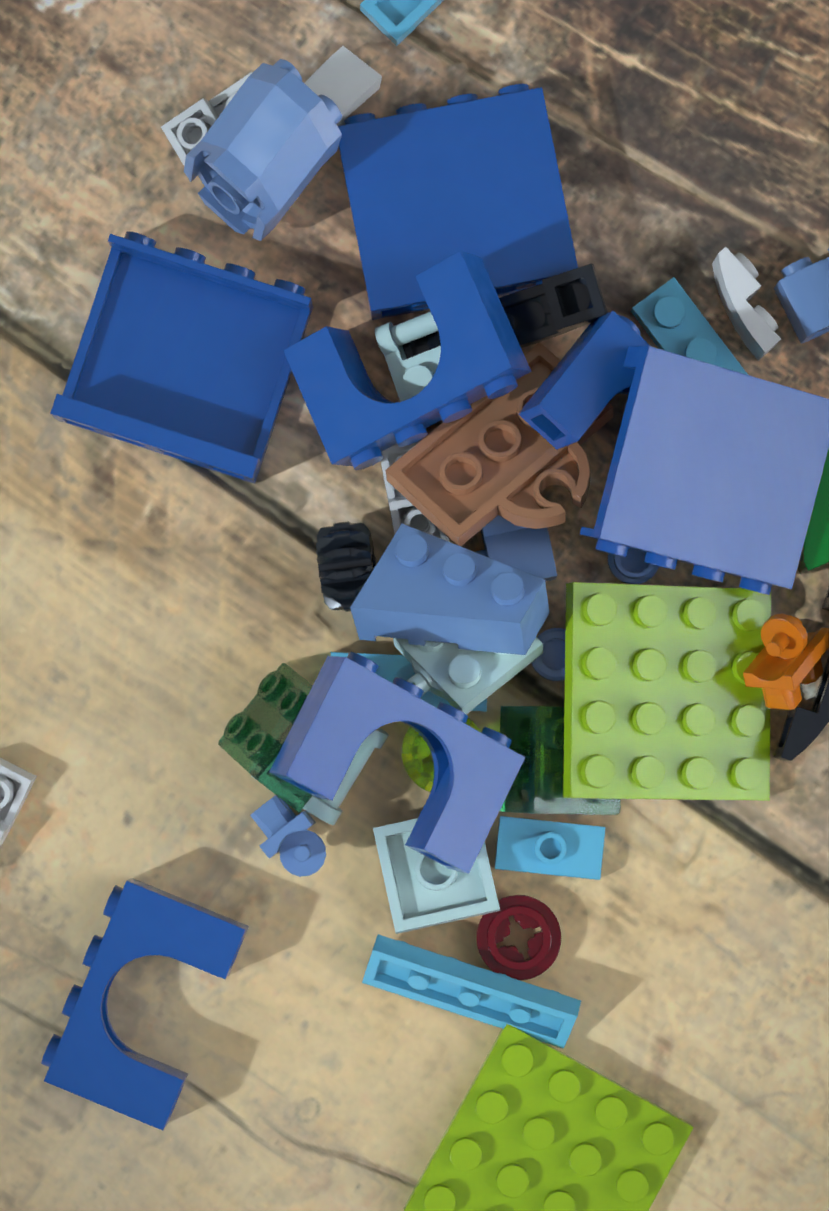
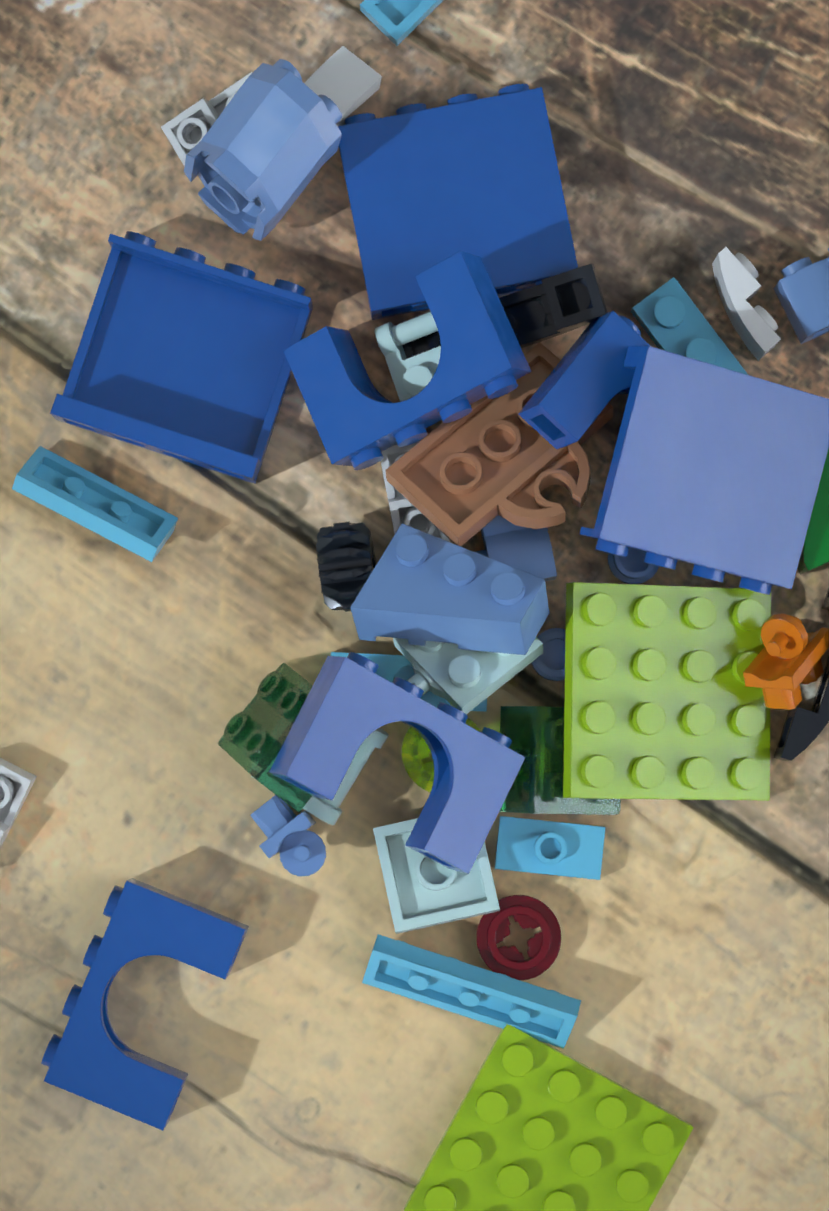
(95, 503): none -> medium azure plate

